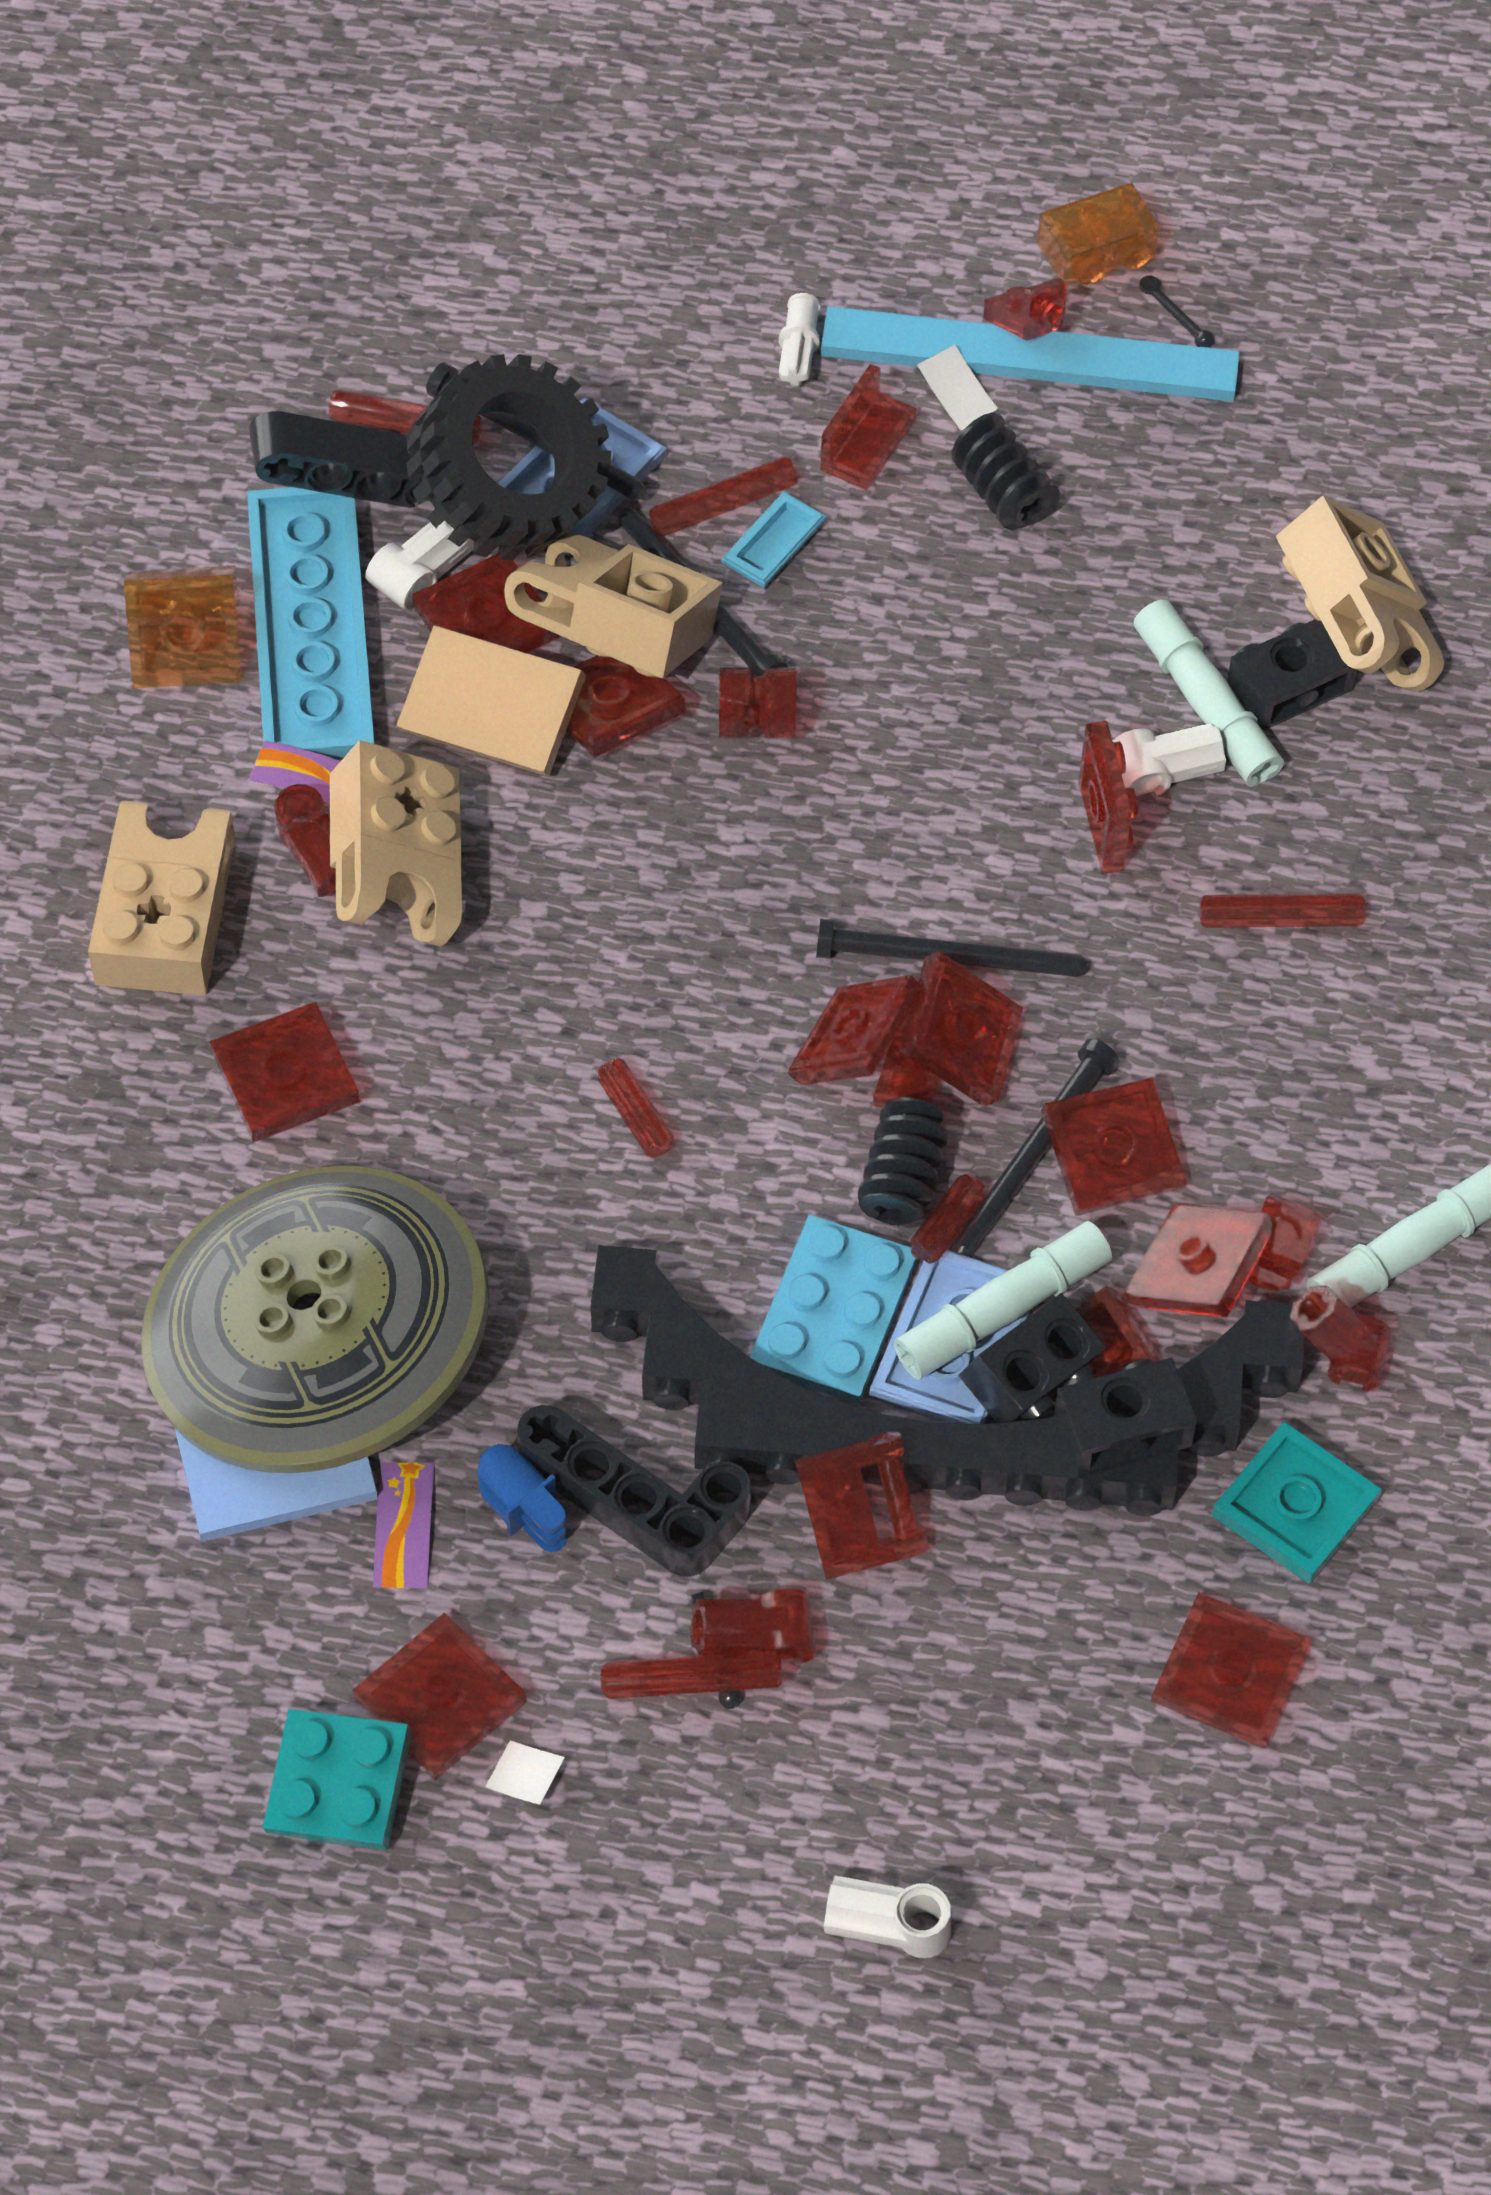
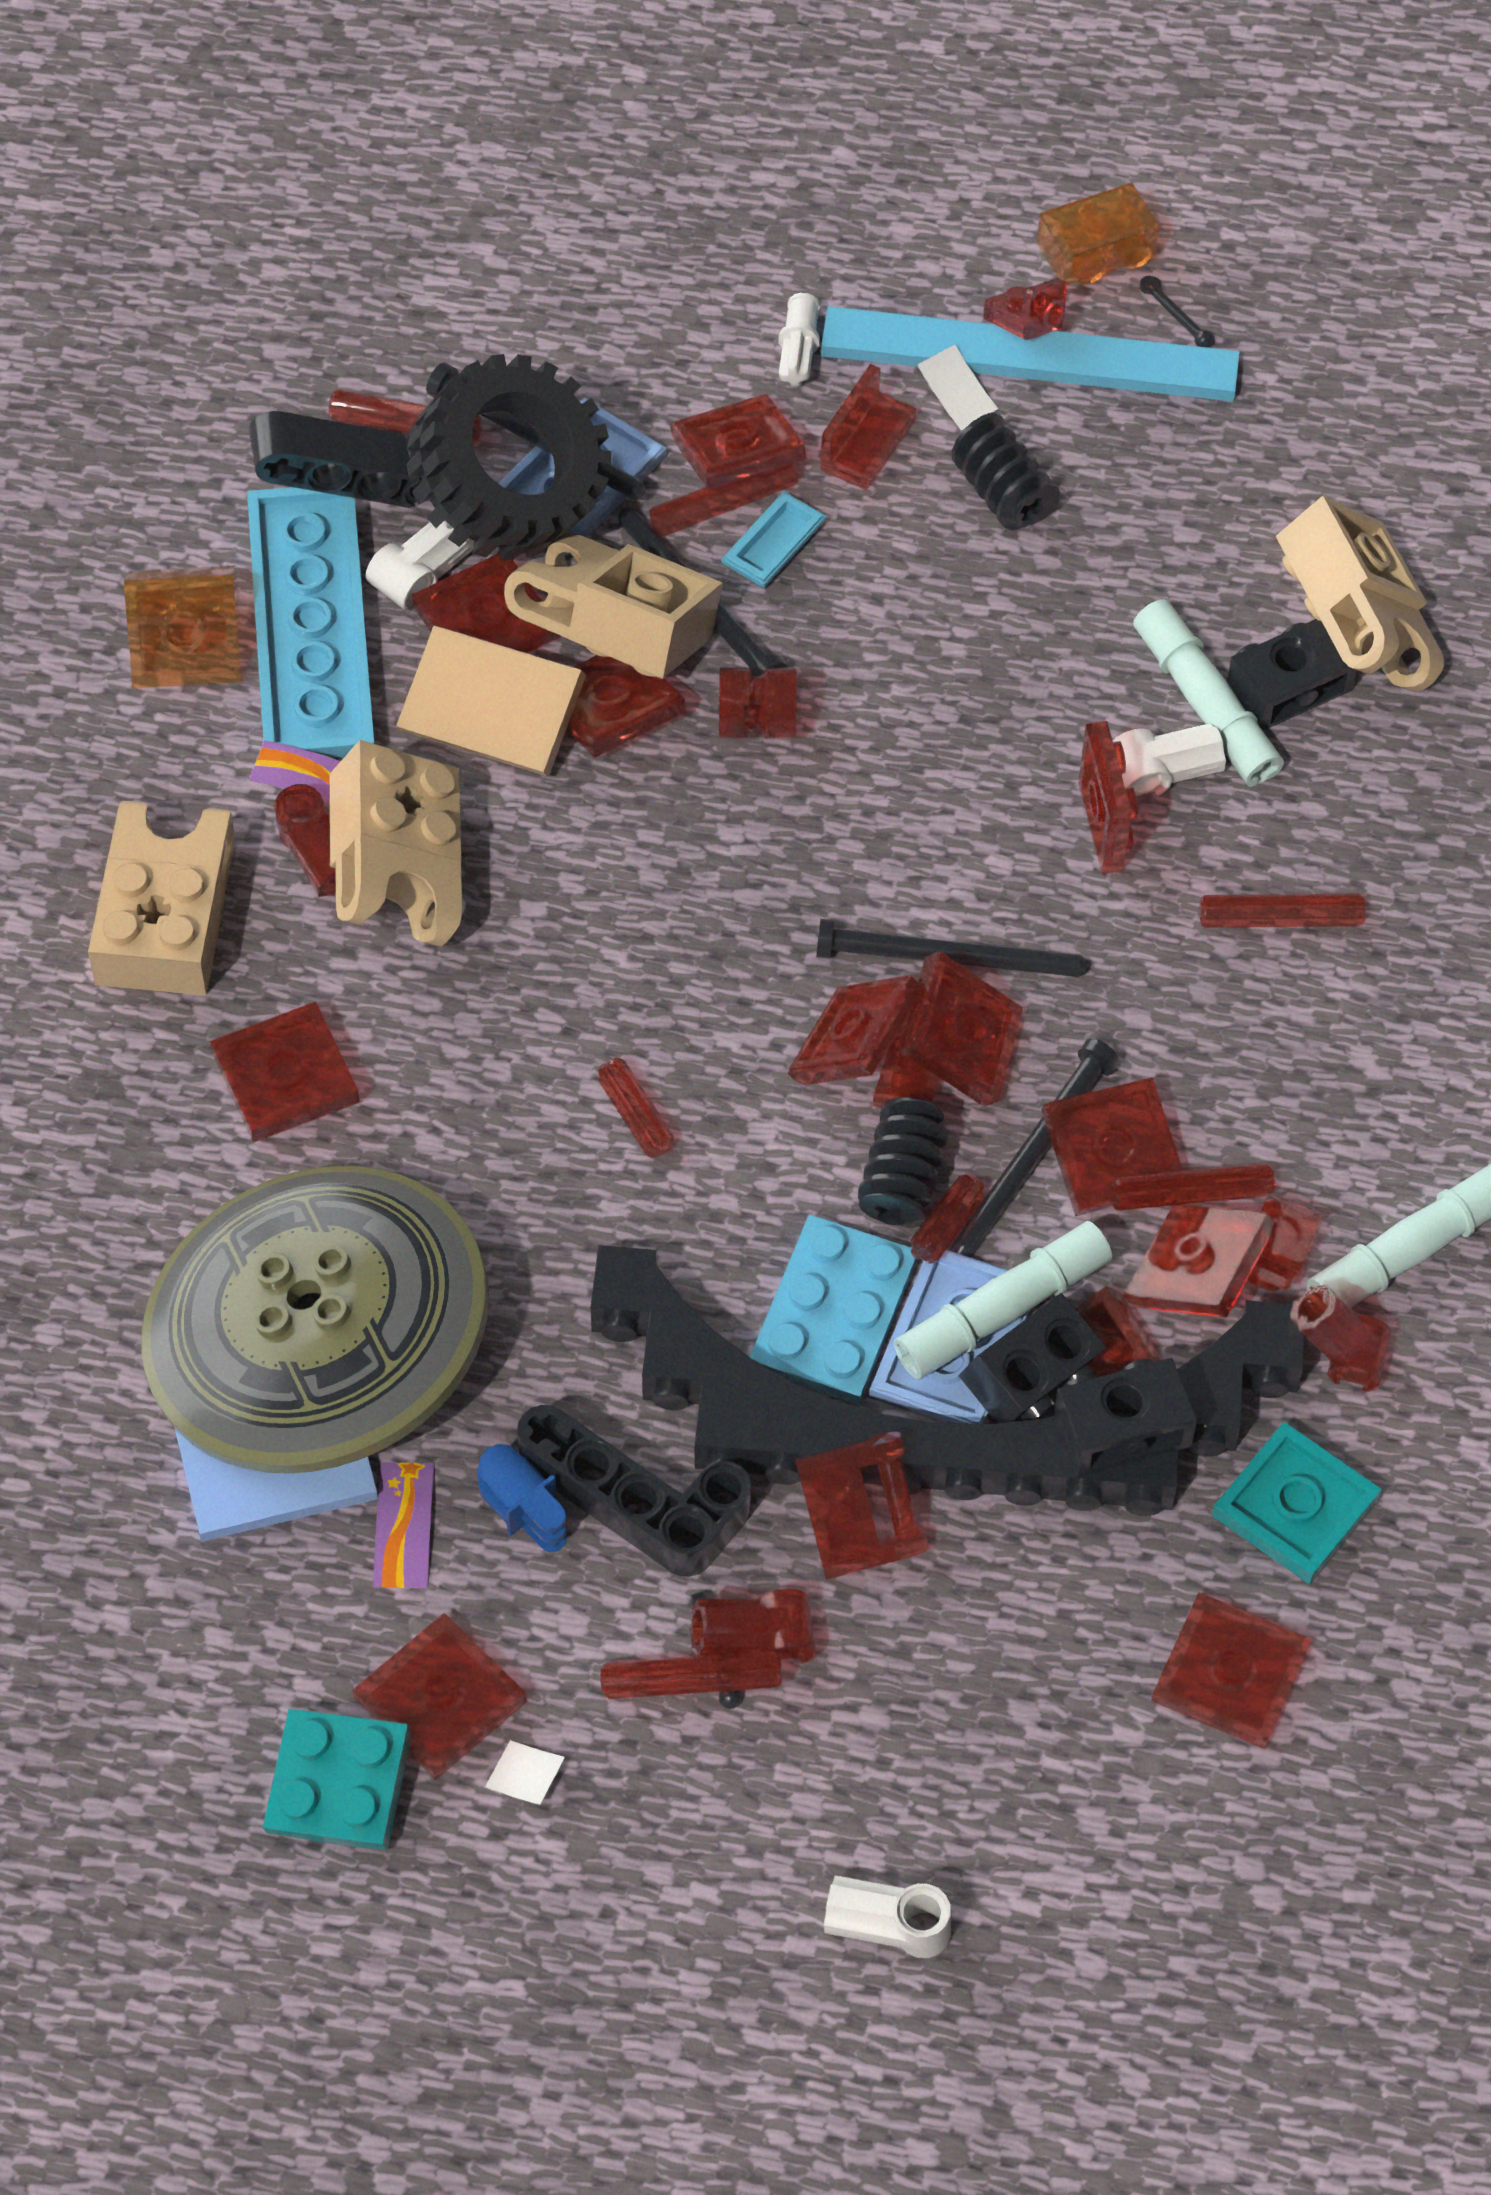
(737, 441): none -> clear red plate
(1191, 1187): none -> clear red axle

